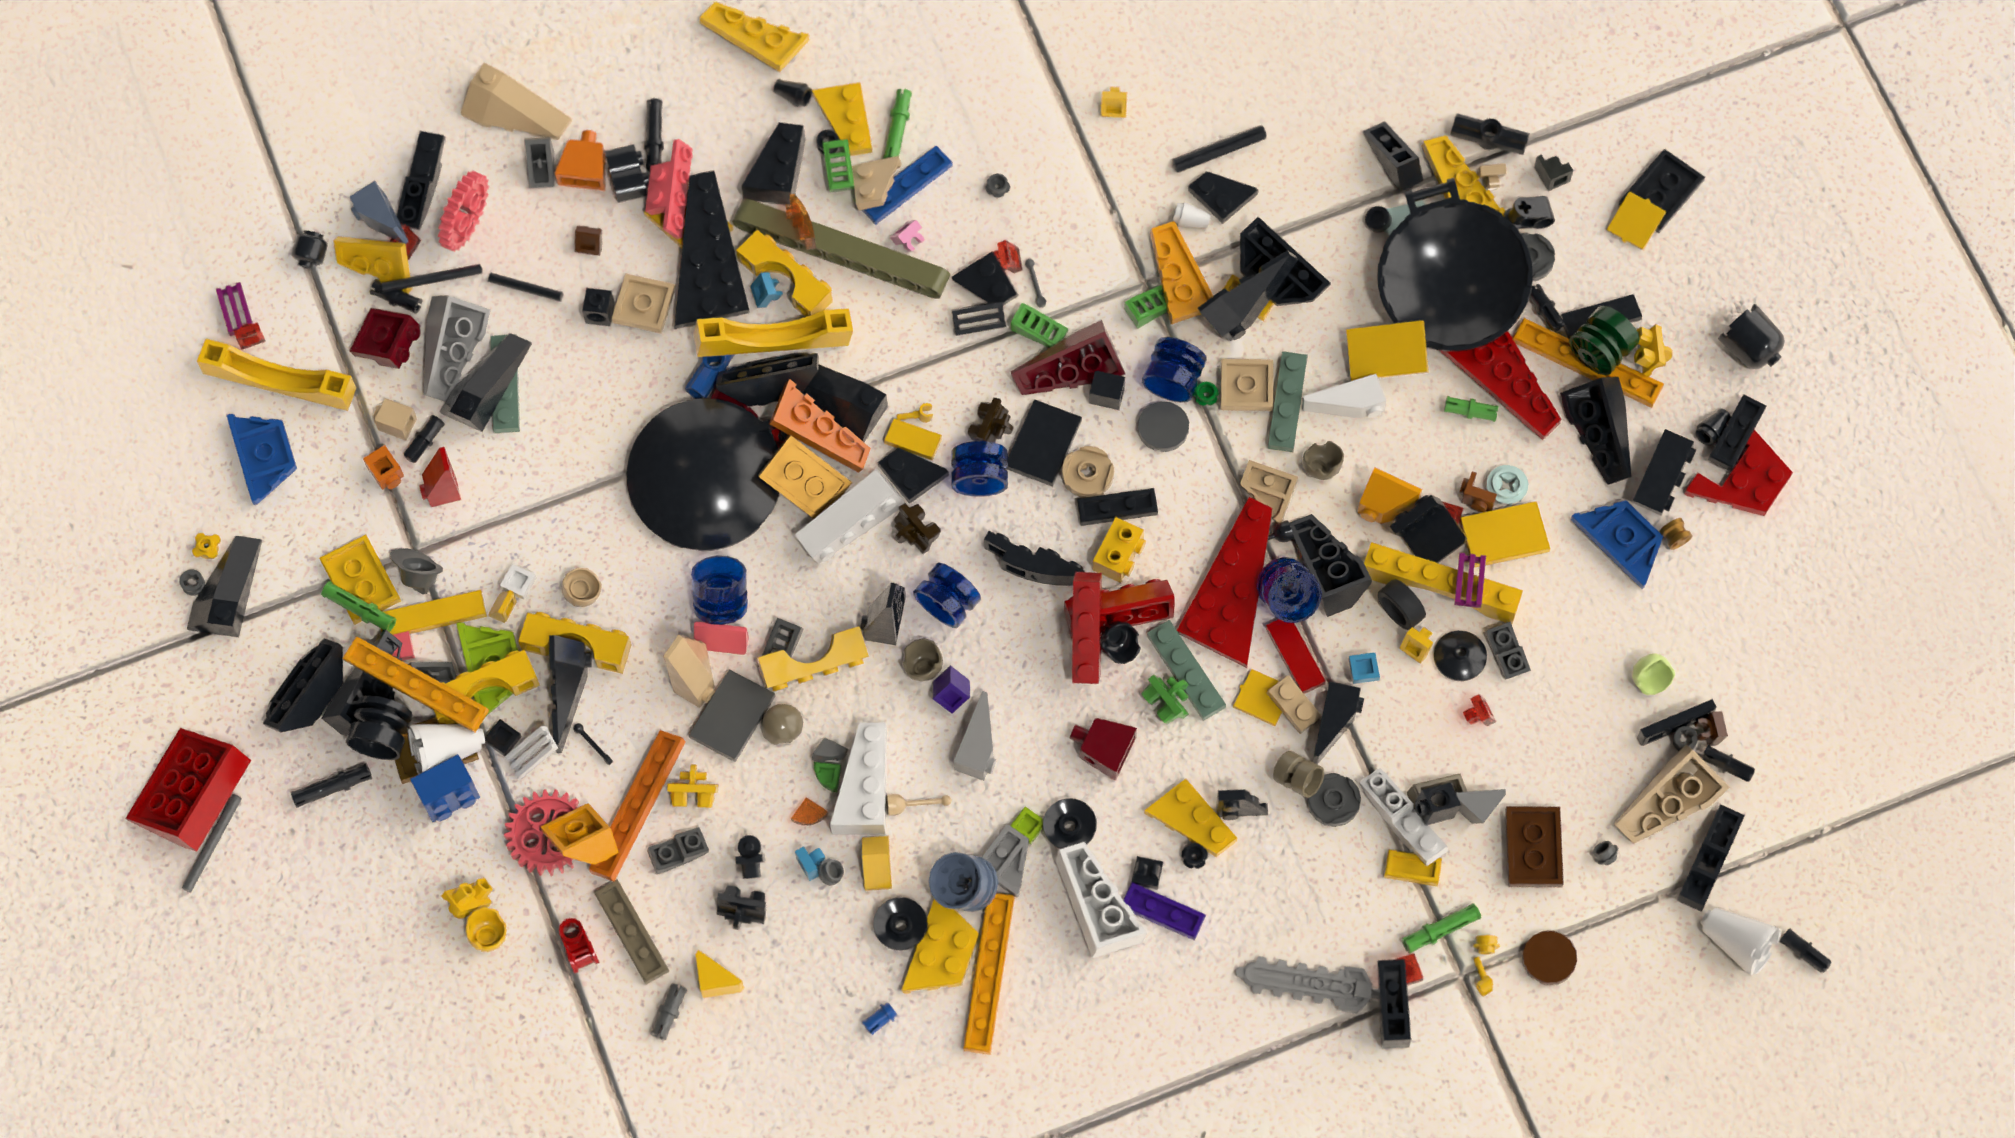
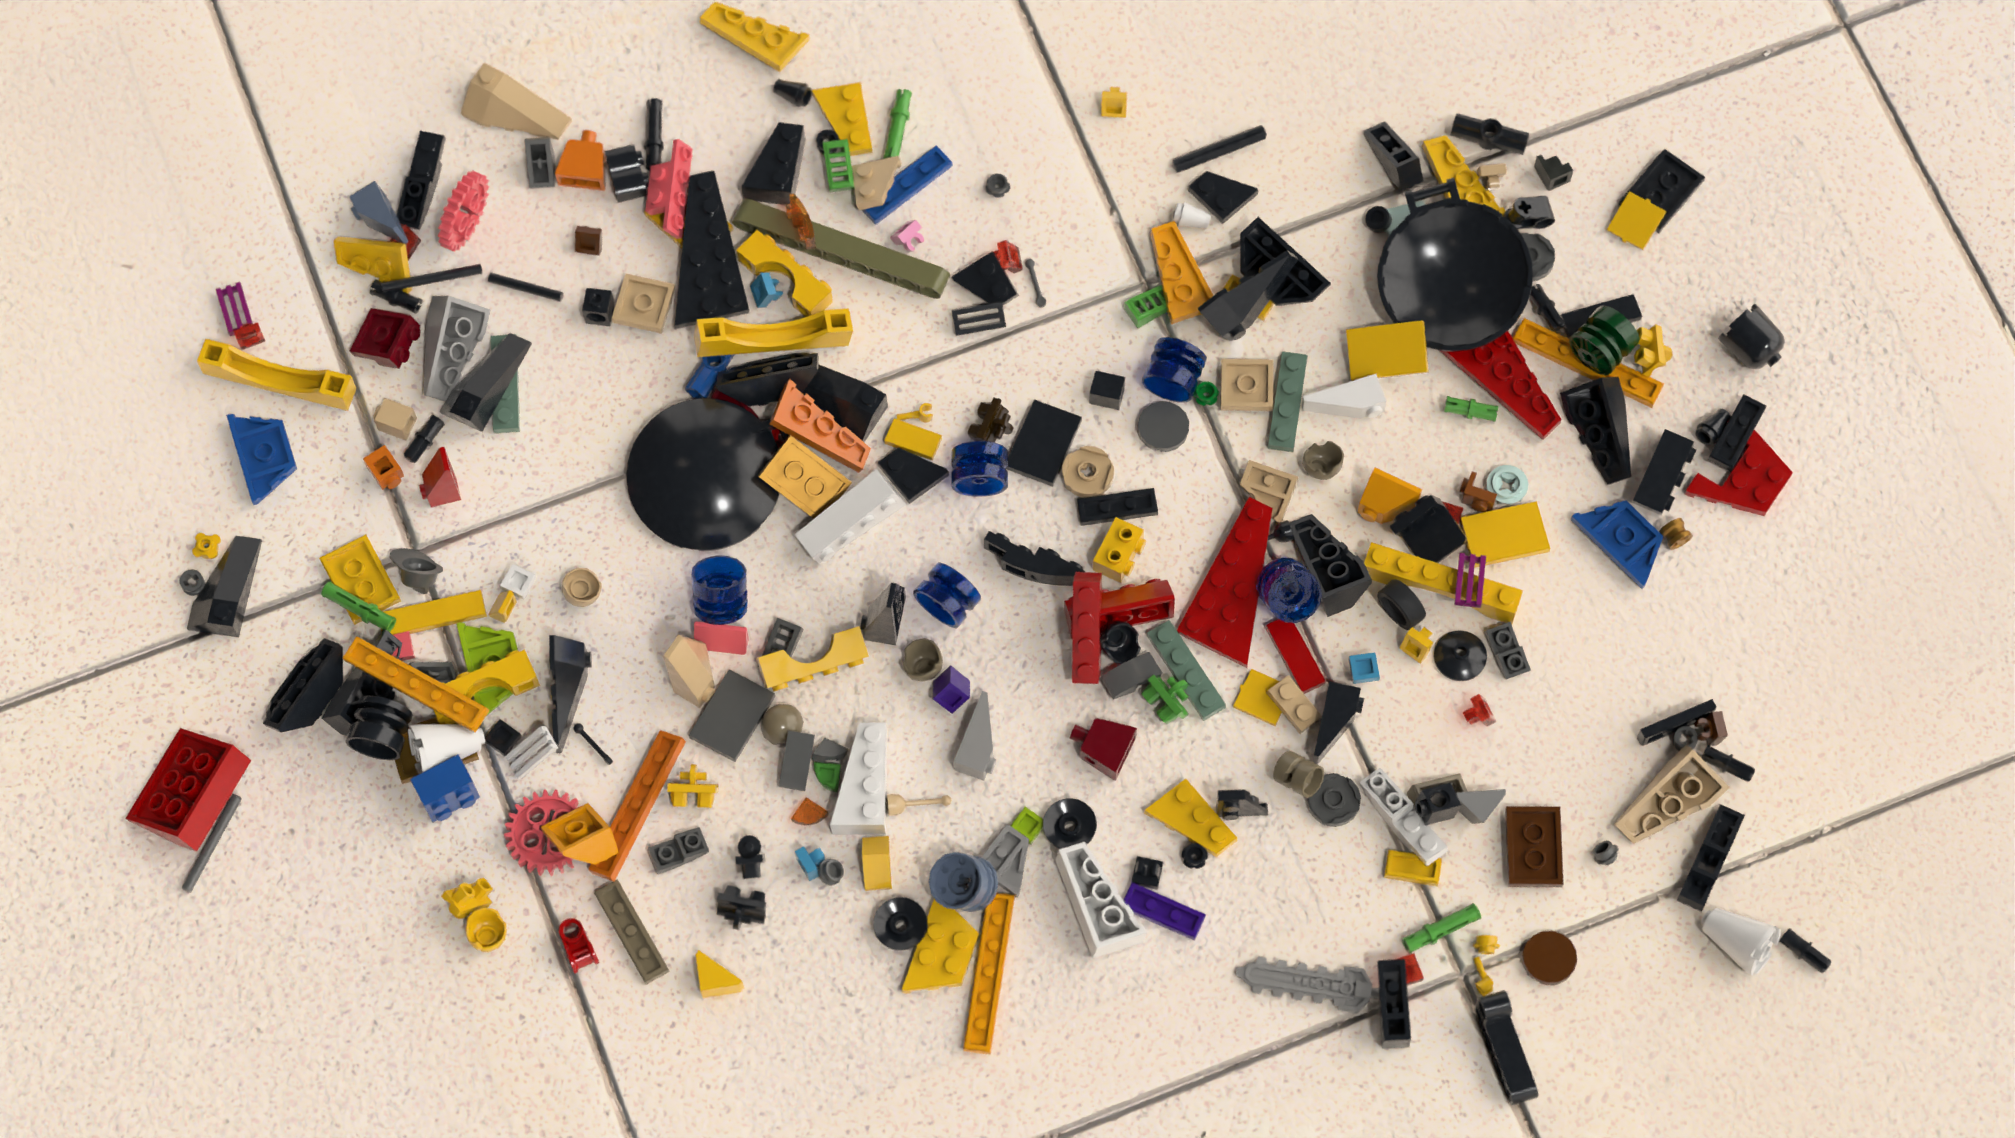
(309, 249): black head -> none
(326, 787): black pin -> none
(609, 648): yellow arch -> none
(668, 1011): dark grey pin -> none
(796, 761): none -> dark grey slope
(879, 1018): blue pin -> none
(912, 529): dark brown hips -> none
(1043, 320): bright green slope -> none
(1070, 362): dark red wedge -> none
(1129, 675): none -> dark grey slope
(1495, 1020): none -> black beam
(1653, 674): yellowish green hair -> none

